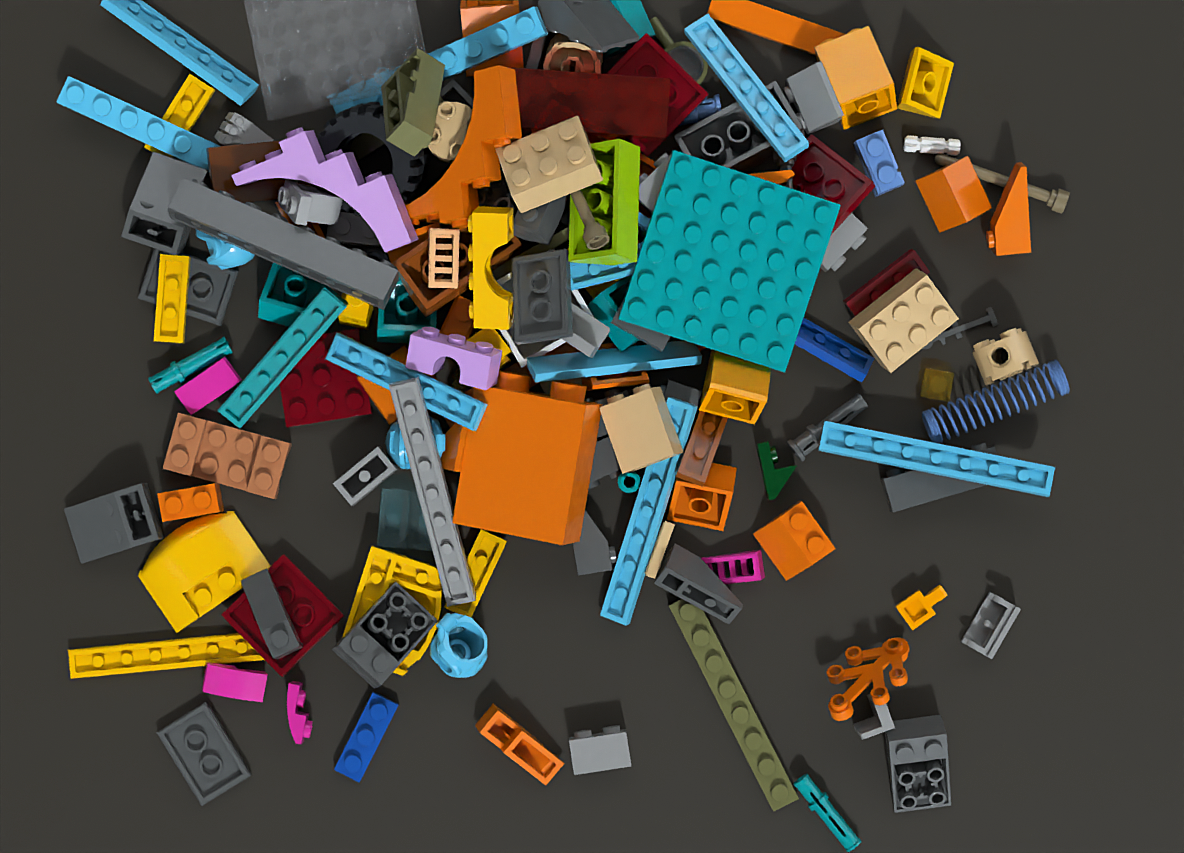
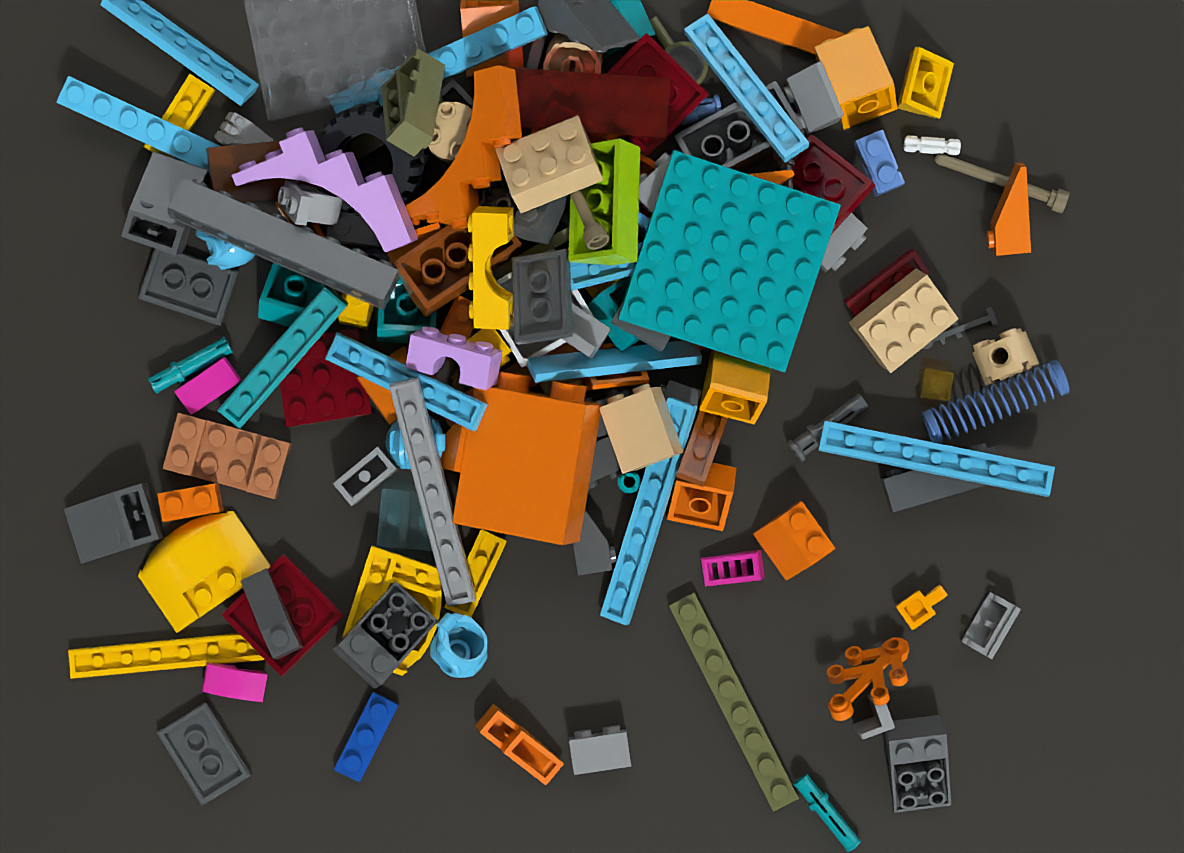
(172, 298): yellow plate -> none
(298, 721): dark pink slope -> none
(432, 246): light nougat slope -> none
(659, 549): tan tile -> none
(696, 583): dark grey slope -> none
(773, 478): dark green slope -> none
(833, 350): blue plate -> none
(953, 194): orange slope -> none

